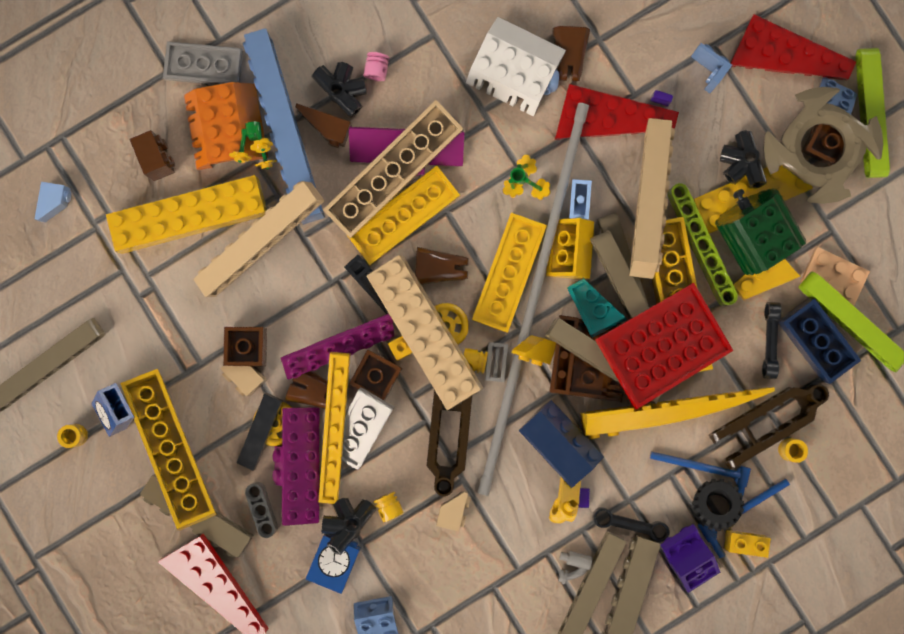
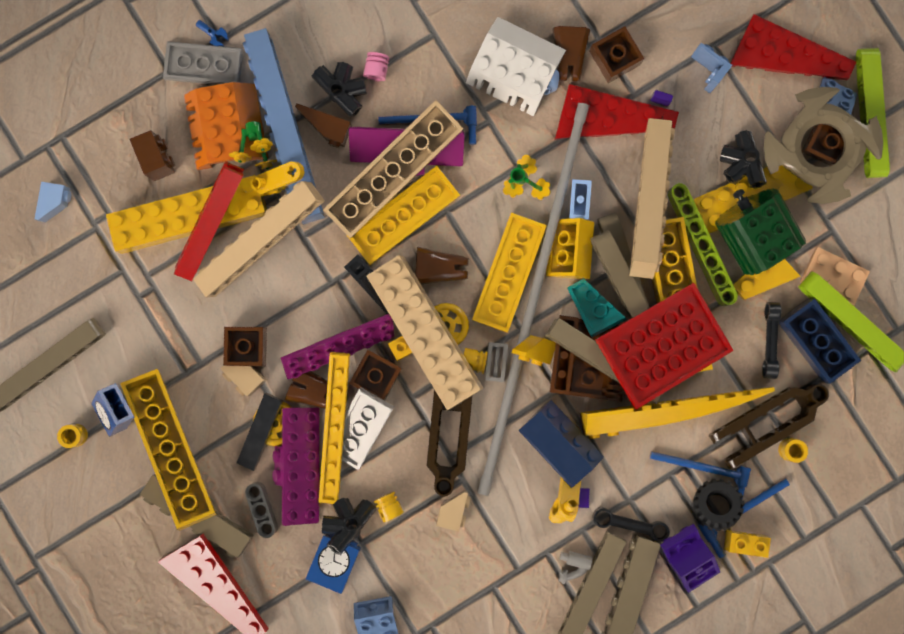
(208, 221): none -> red piece
(213, 33): none -> blue bar
(277, 178): none -> yellow piece
(469, 116): none -> blue bar
(616, 54): none -> reddish brown brick

